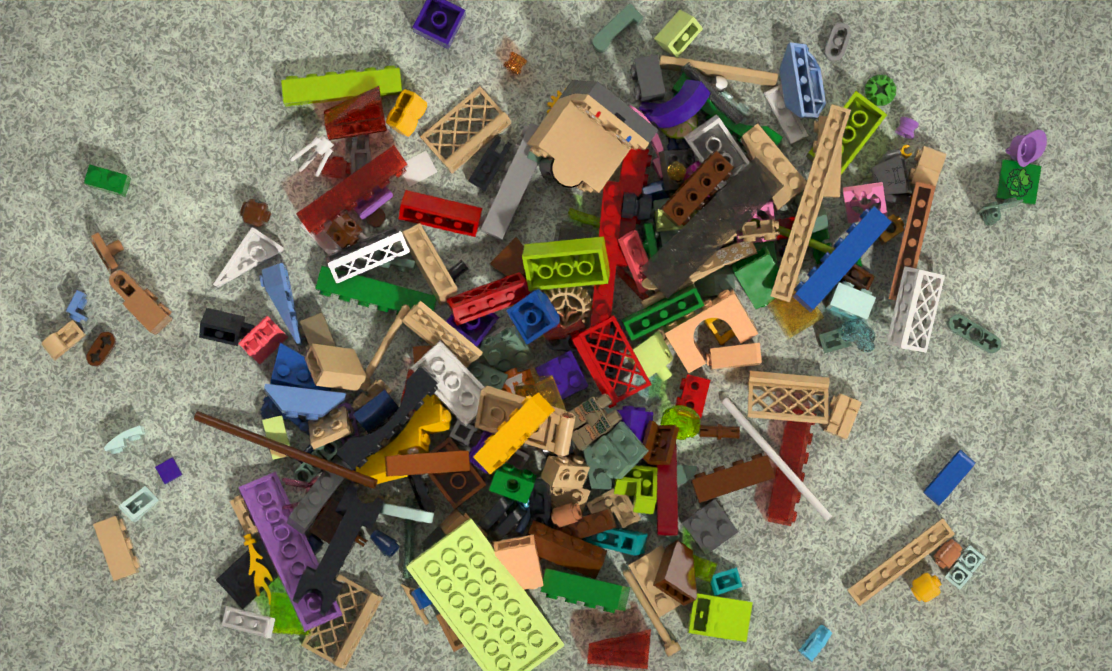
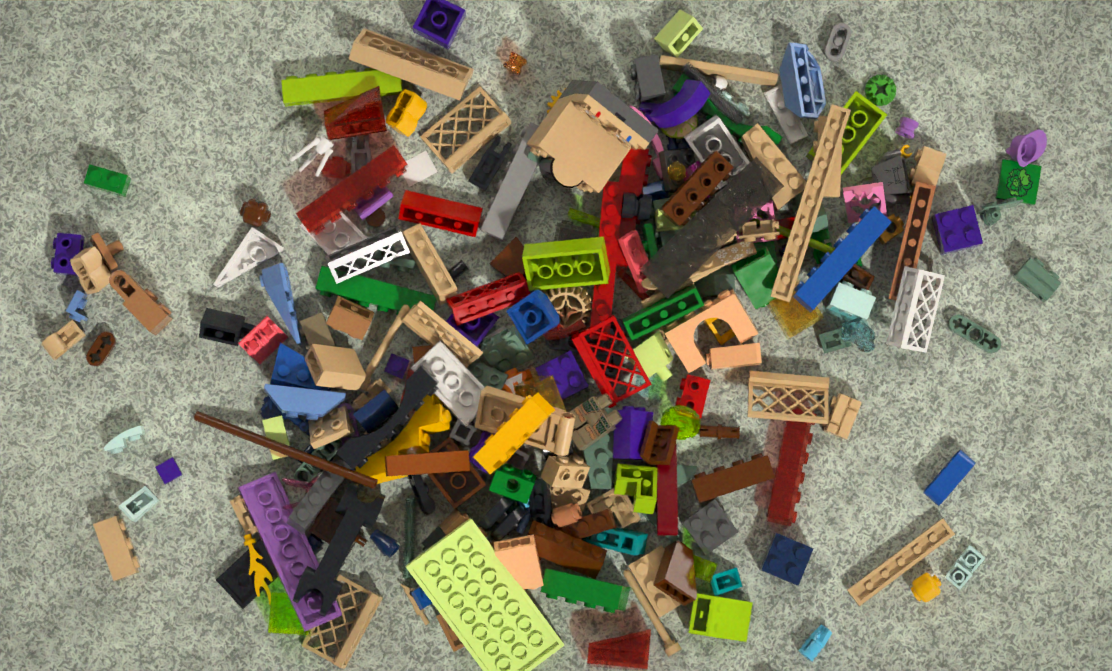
(66, 248): none -> dark purple brick
(91, 270): none -> tan brick
(248, 622): white tile -> none
(344, 231): reddish brown brick -> none
(350, 318): none -> medium nougat brick
(396, 366): none -> dark purple plate
(408, 513): light aqua beam -> none
(410, 64): none -> tan arch
(615, 27): sand green leg -> none
(618, 451): sand green plate -> none
(776, 459): white piece -> none
(786, 559): none -> dark blue brick
(948, 554): nougat brick -> none
(957, 230): none -> dark purple brick
(1037, 279): none -> sand green brick

